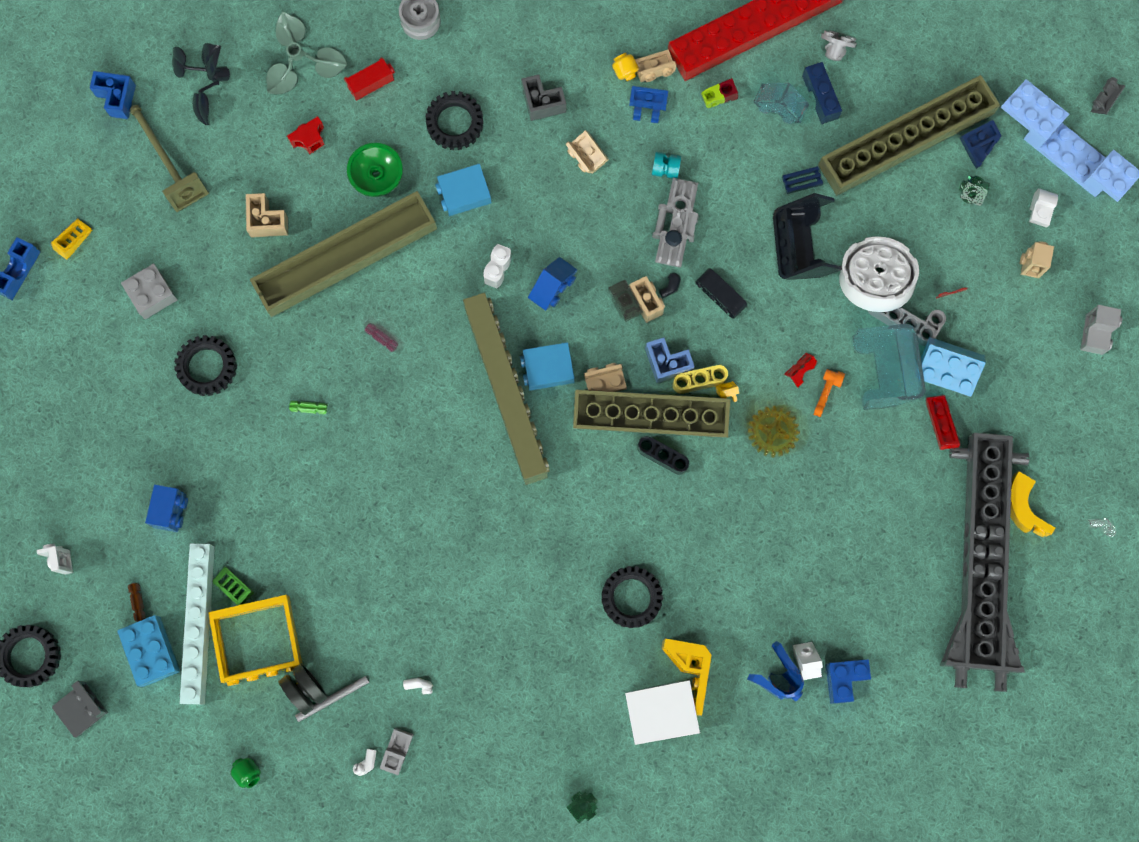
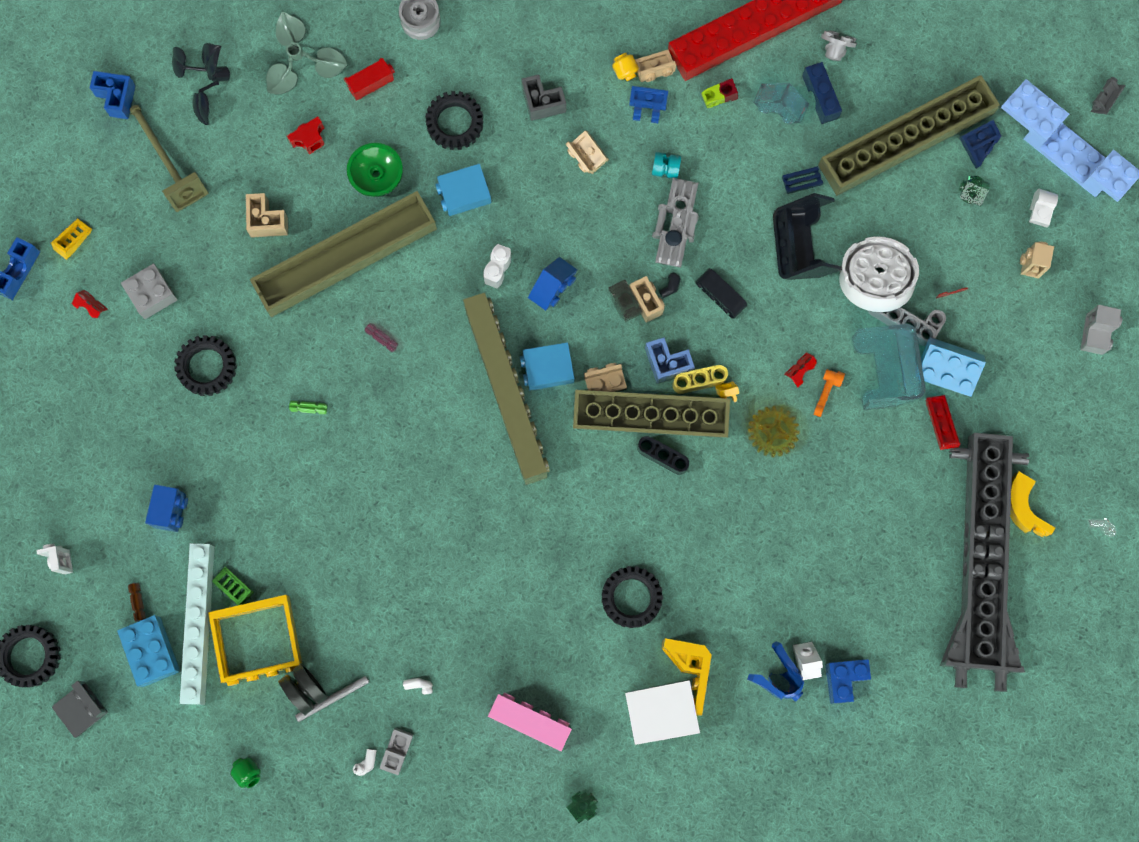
(79, 301): none -> red piece
(530, 722): none -> bright pink brick

